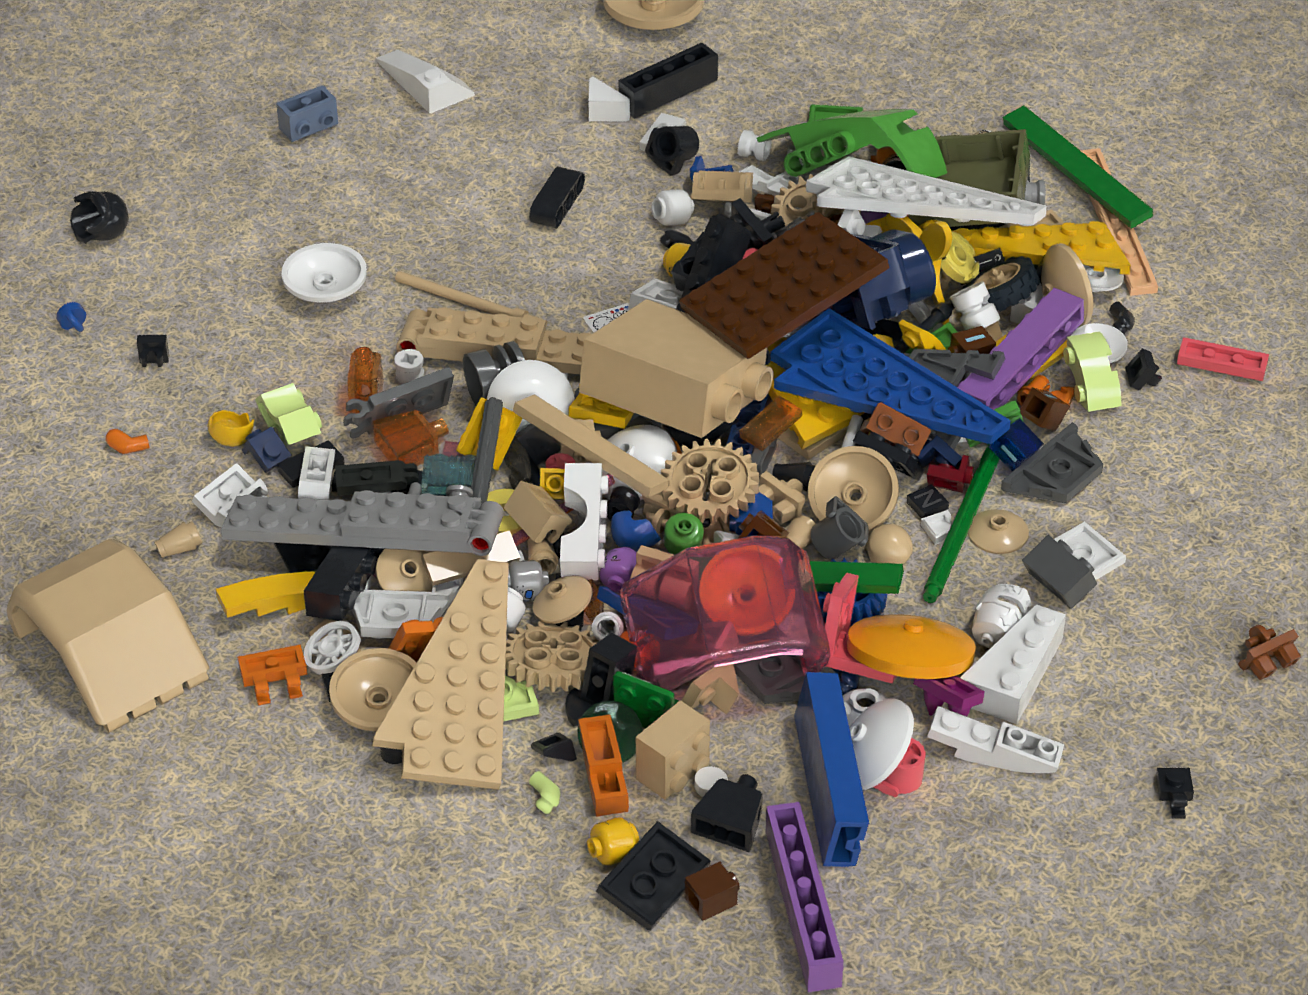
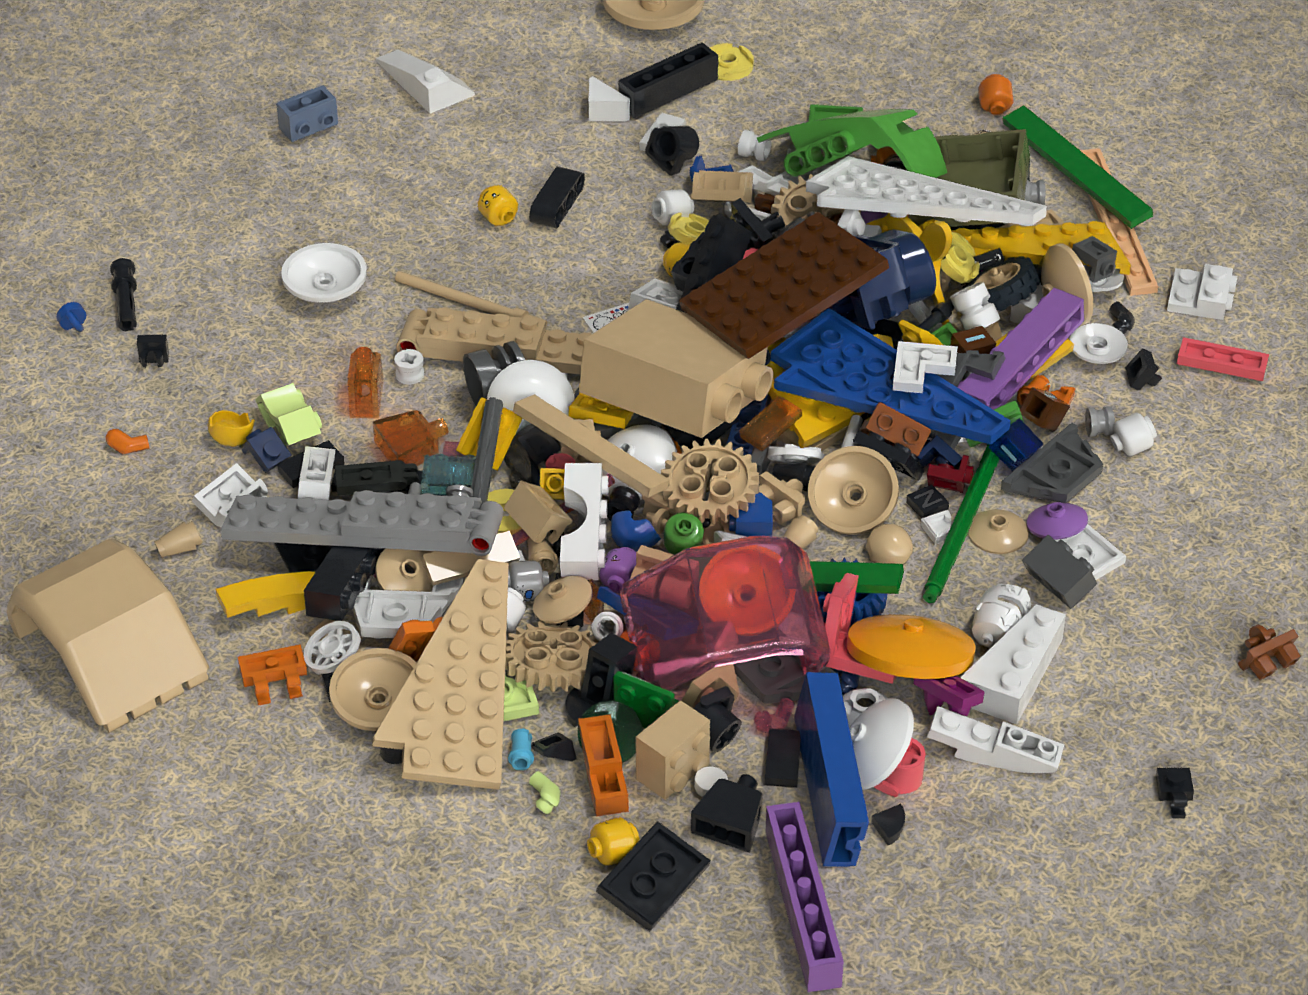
(99, 216): black hair -> none
(124, 286): none -> black pin
(419, 394): dark grey tile -> none
(497, 205): none -> yellow head
(521, 755): none -> medium azure pin
(687, 228): none -> light yellow tile
(711, 890): reddish brown brick -> none
(723, 723): none -> black piece
(742, 61): none -> light yellow tile
(763, 524): reddish brown bracket -> none
(778, 719): none -> clear pink arm
(783, 758): none -> black tile
(795, 454): none -> white wheel
(839, 530): dark grey piece -> none
(890, 823): none -> black tile
(919, 358): none -> white plate
(995, 94): none -> orange head
(1057, 520): none -> medium lavender dish
(1095, 382): yellowish green brick -> none
(1098, 256): none -> dark grey bracket
(1099, 421): none -> light grey wheel
(1133, 434): none -> white head
(1203, 292): none -> white plate

